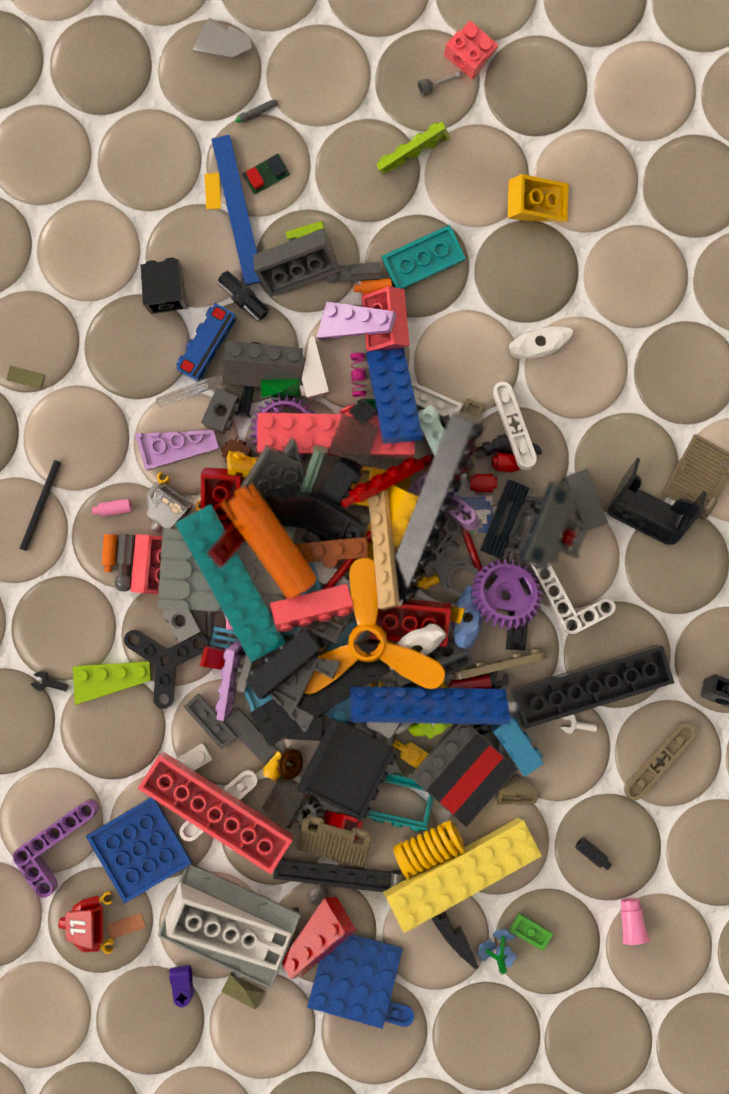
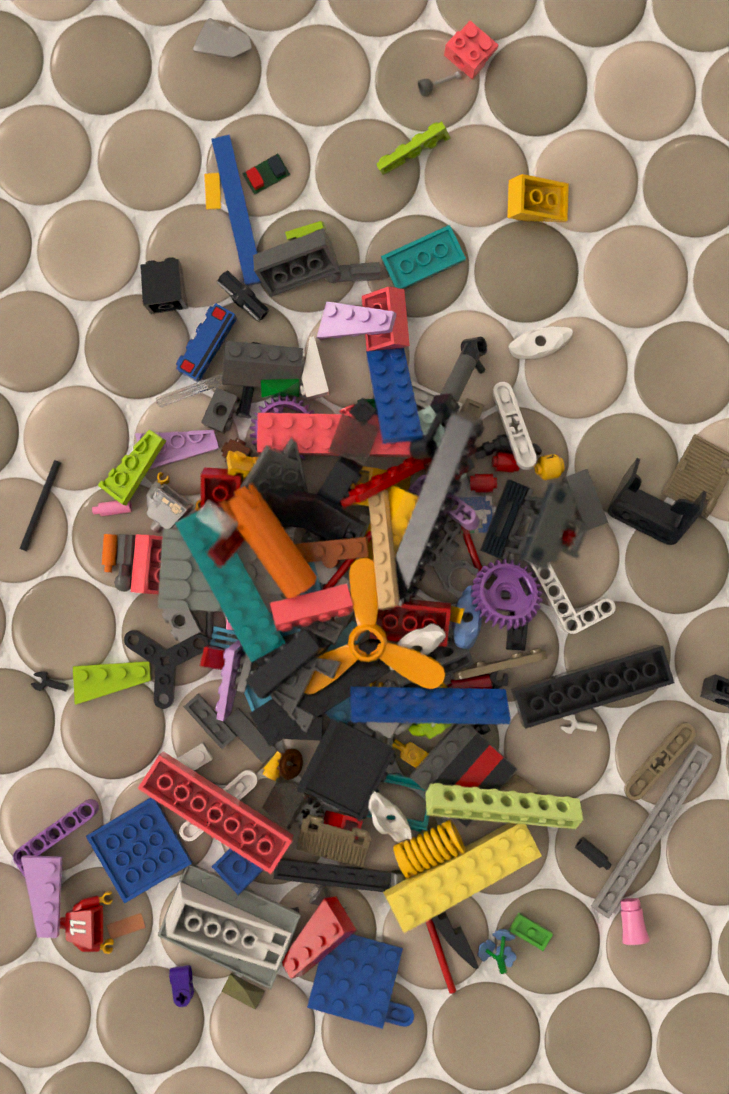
(25, 377): olive sticker -> none
(43, 883): none -> lavender wing
(129, 474): none -> lime wing
(217, 519): none -> clear tile
(236, 871): none -> blue tile
(256, 111): dark grey piece -> none
(313, 468): sand green axle -> none
(357, 375): dark pink piece -> none
(372, 285): orange cylinder -> none
(380, 808): none -> white piece
(428, 582): yellow arm -> none
(440, 955): none -> red bar
(447, 401): none -> black piece
(518, 746): dark azure wedge -> none
(537, 810): none -> yellowish green brick
(549, 467): none -> yellow head
(651, 831): none -> light grey plate

